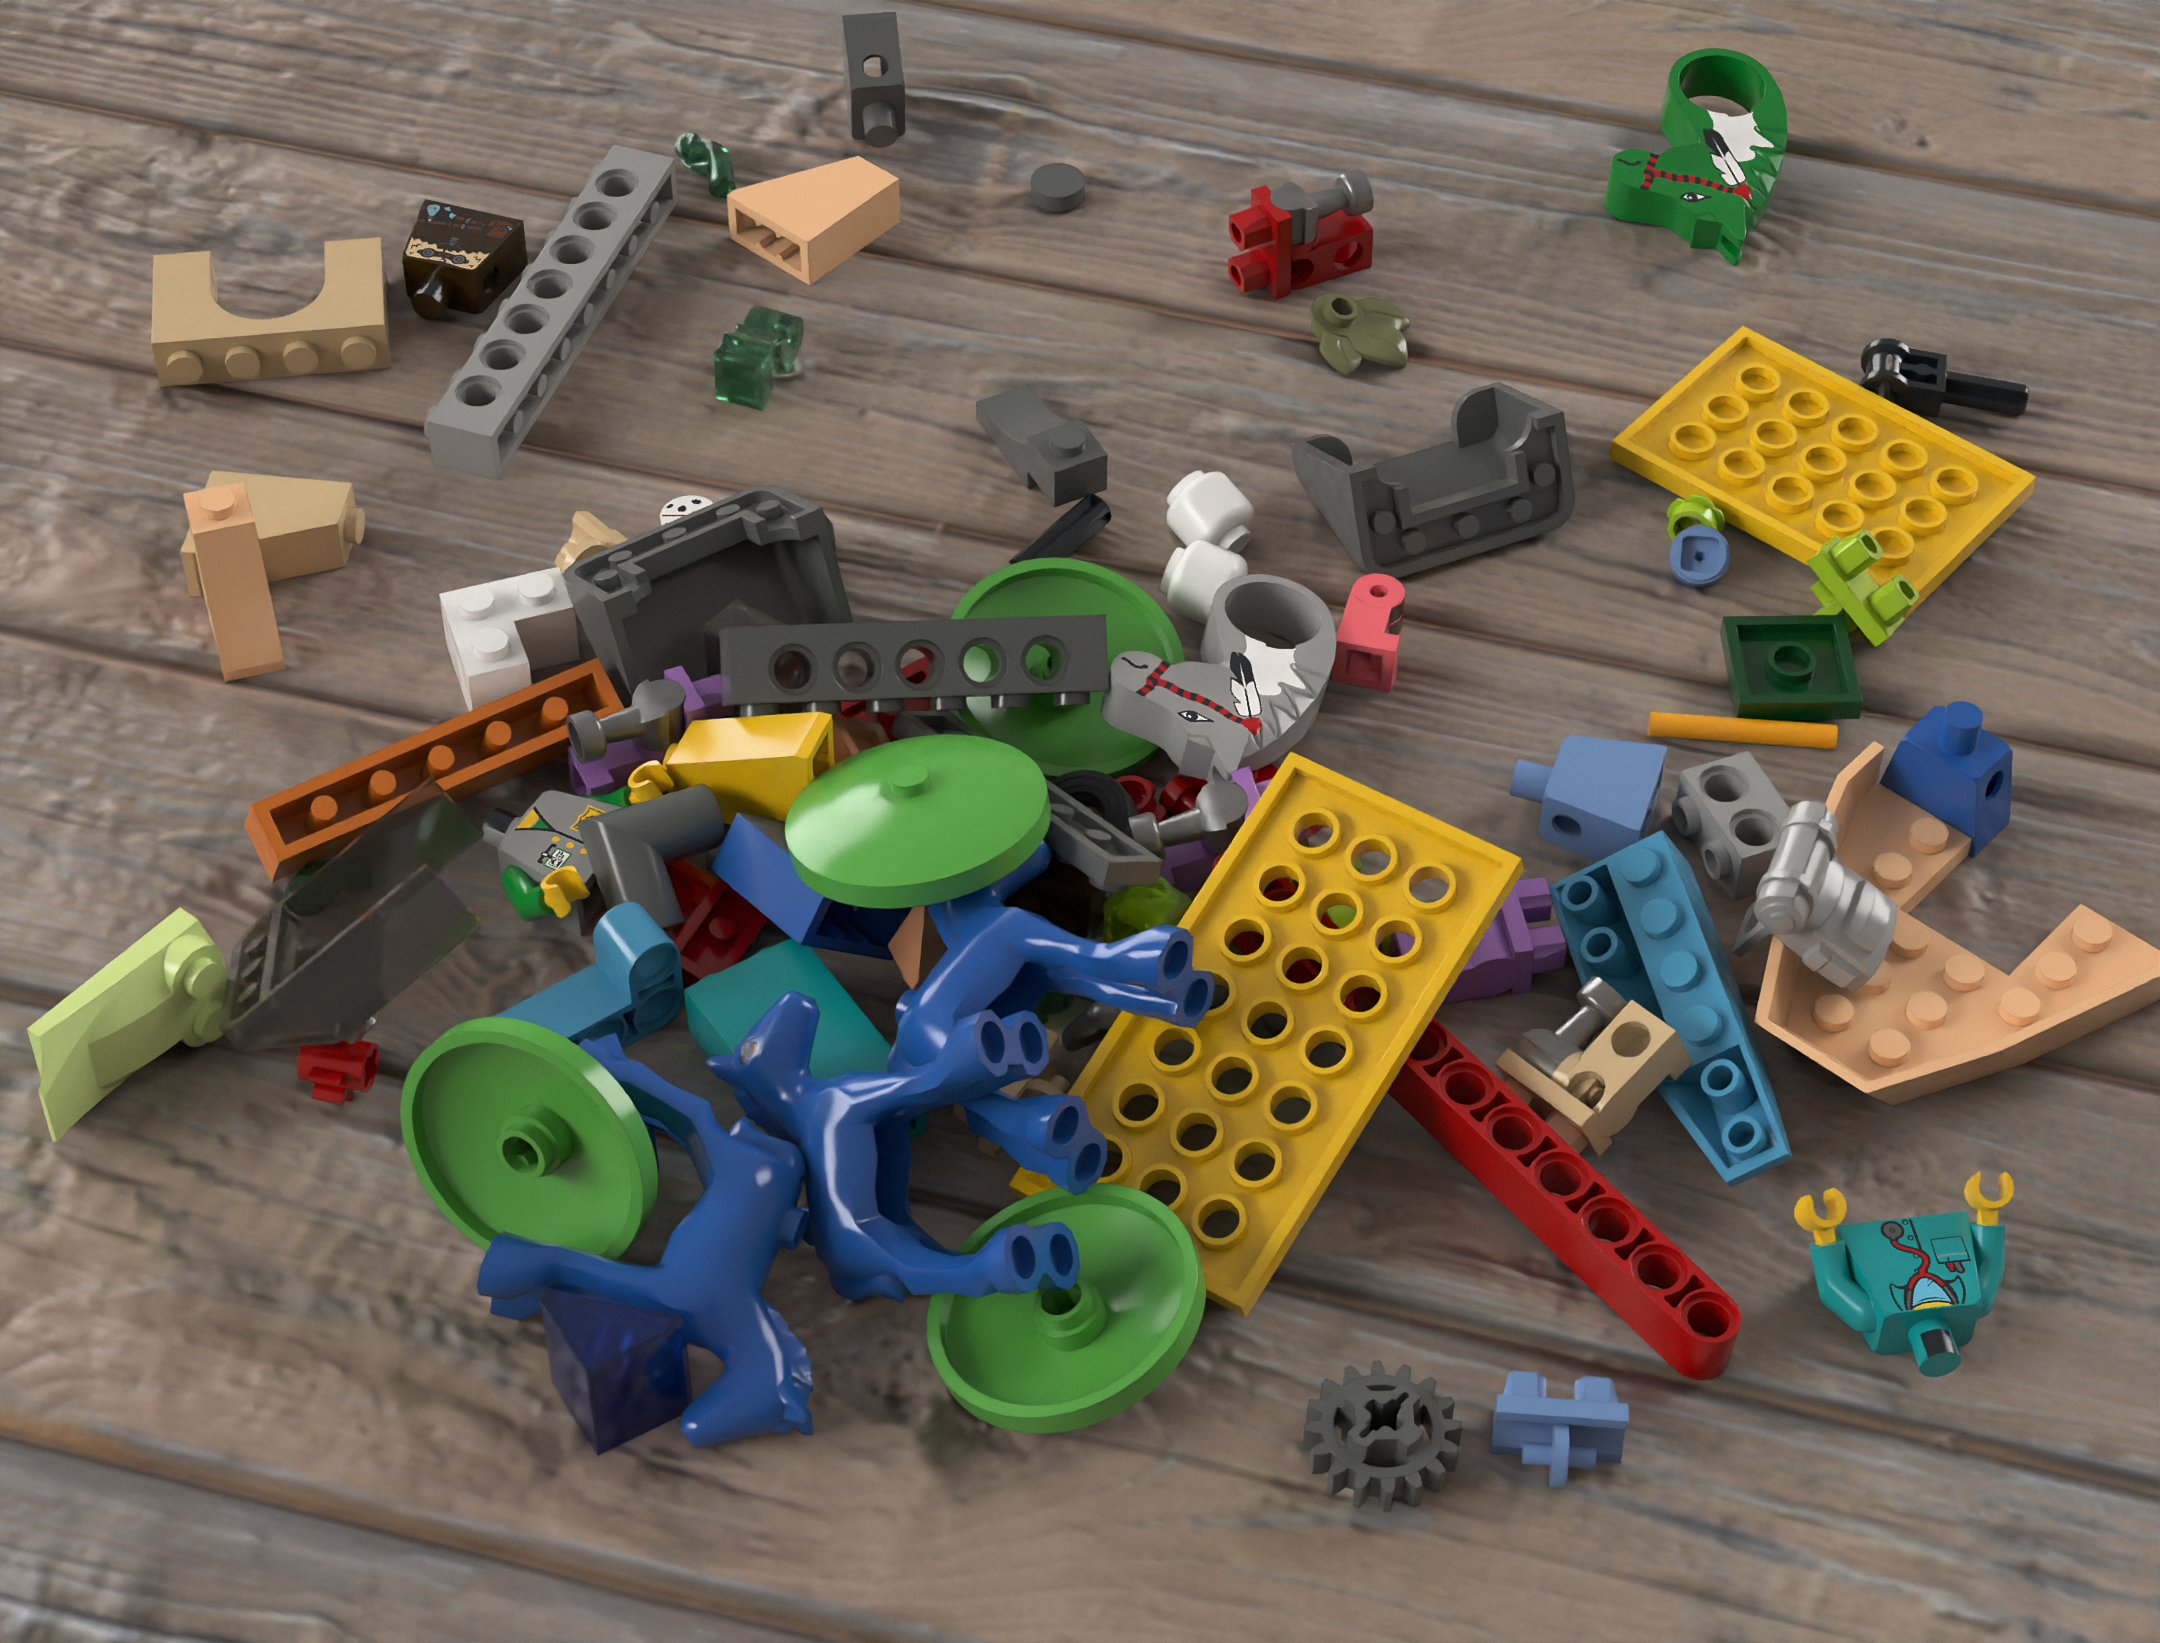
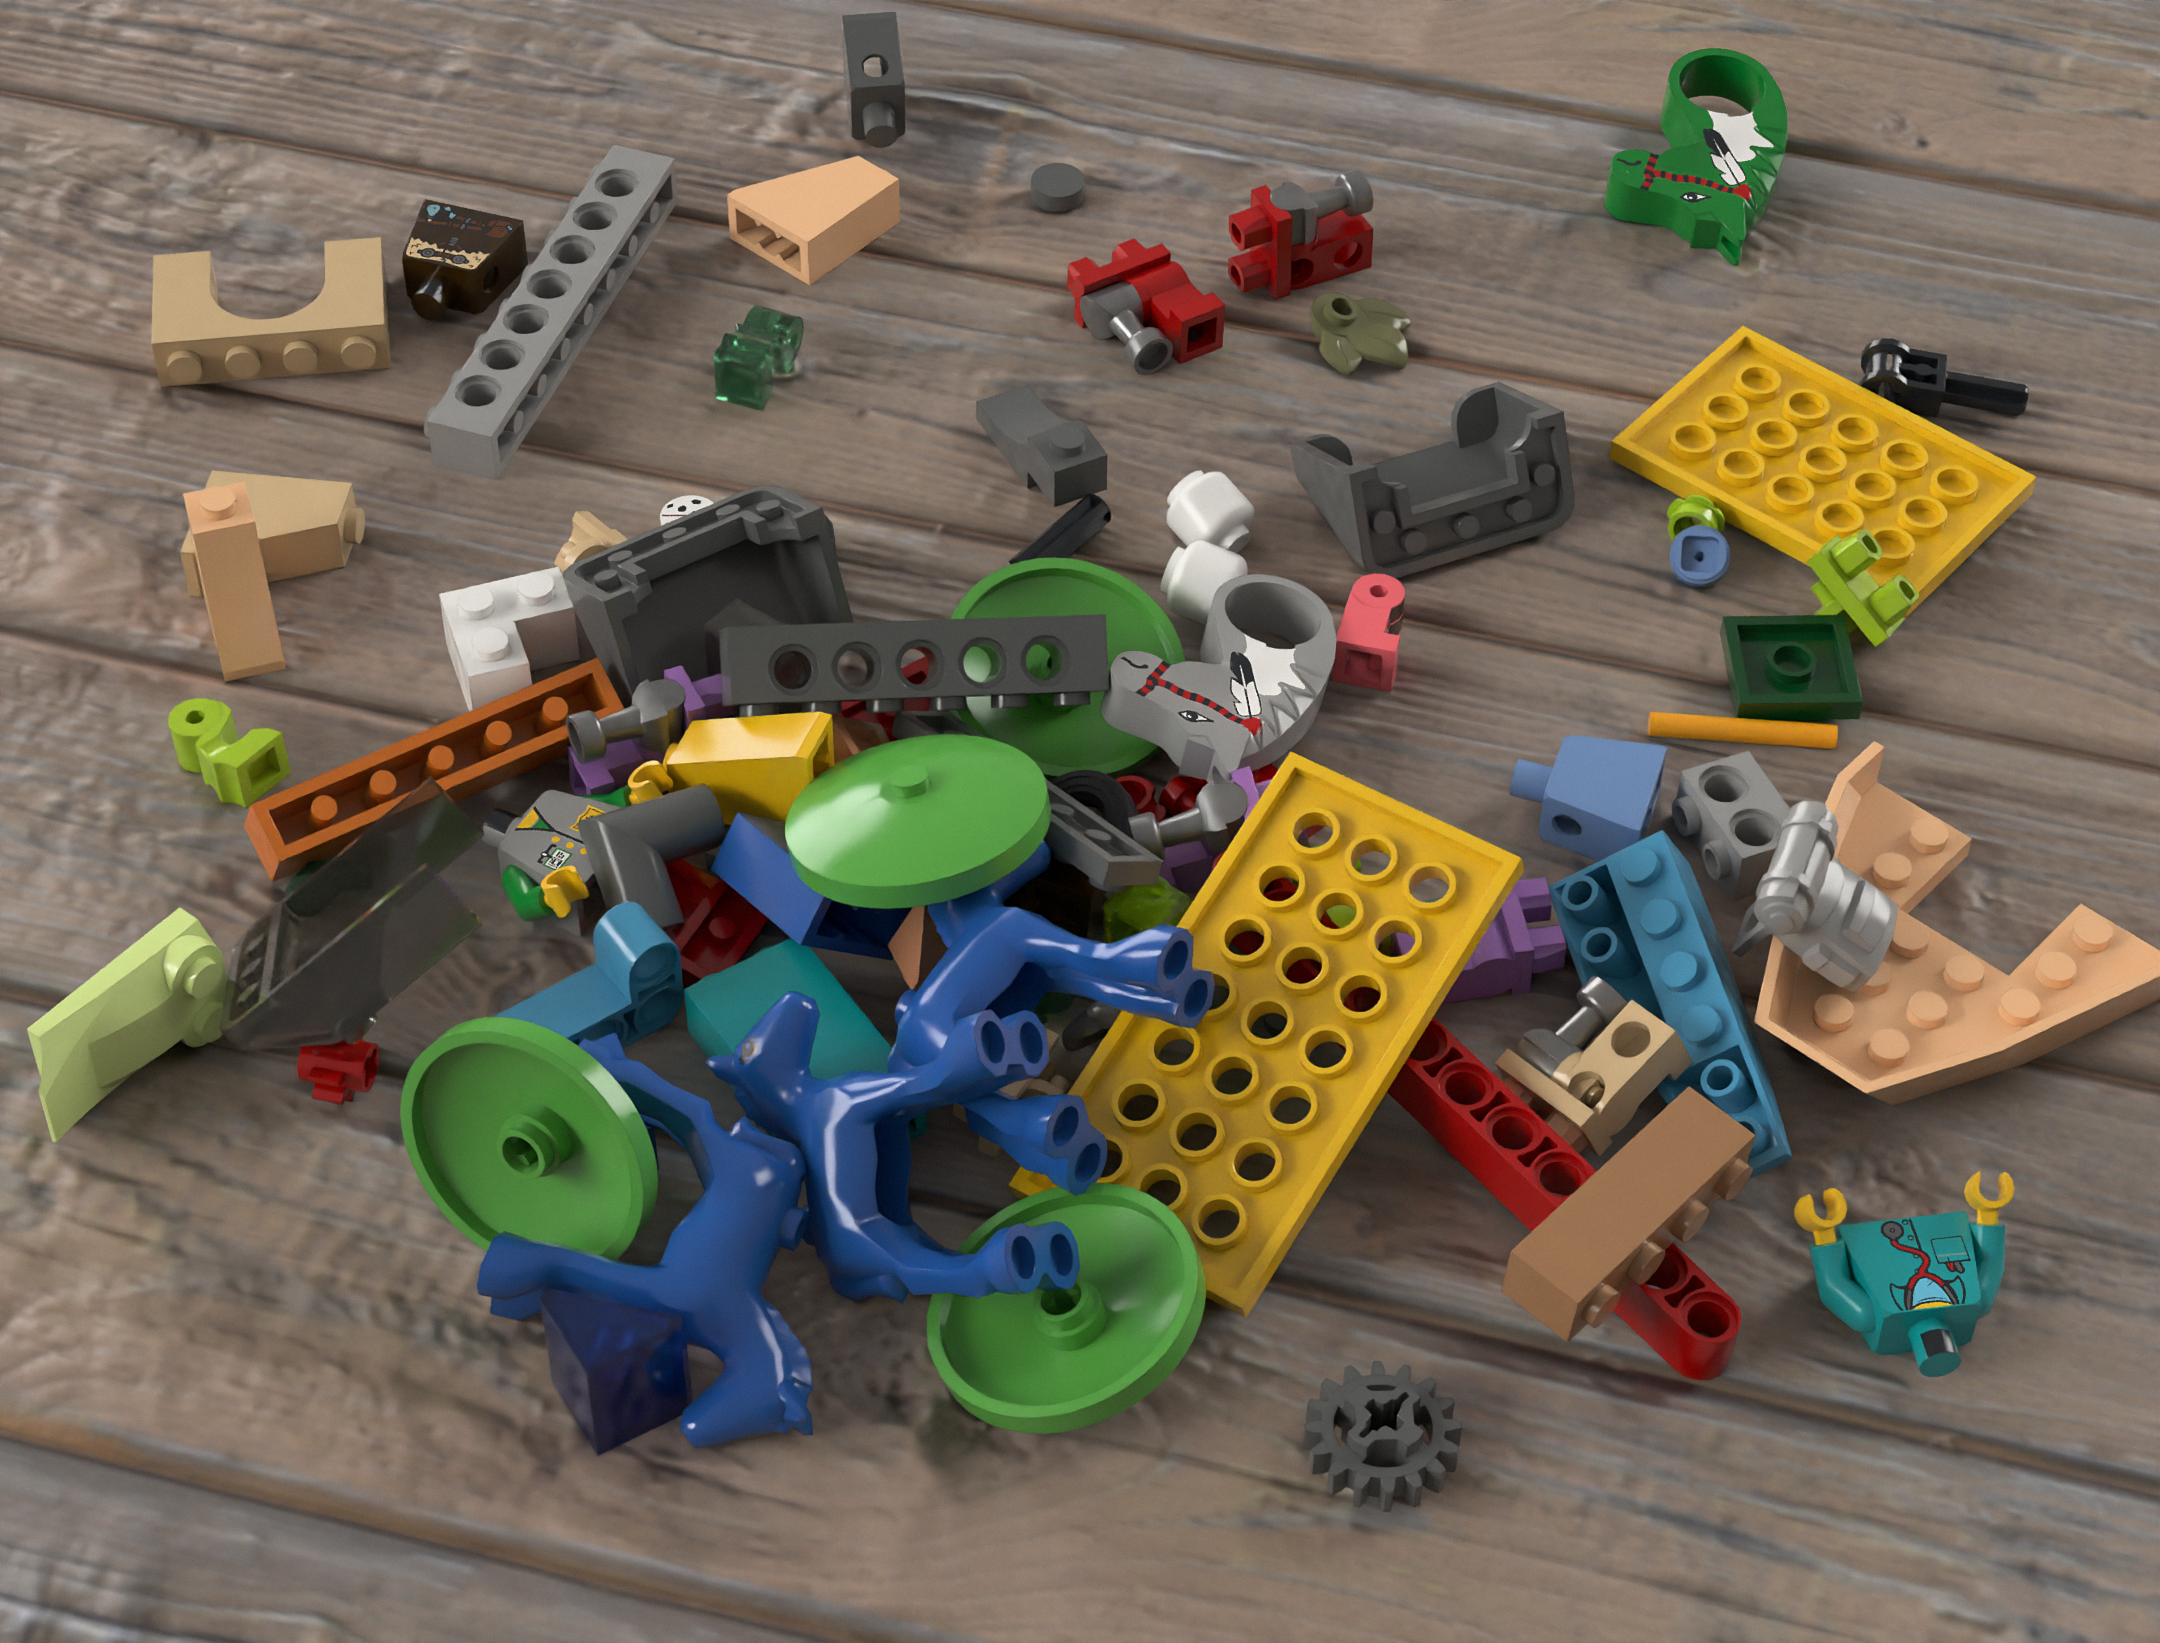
(235, 768): none -> lime leg
(707, 160): clear green arm -> none
(1147, 290): none -> red hips
(1556, 1429): medium blue hips -> none
(1629, 1214): none -> medium nougat brick
(1955, 772): blue torso -> none

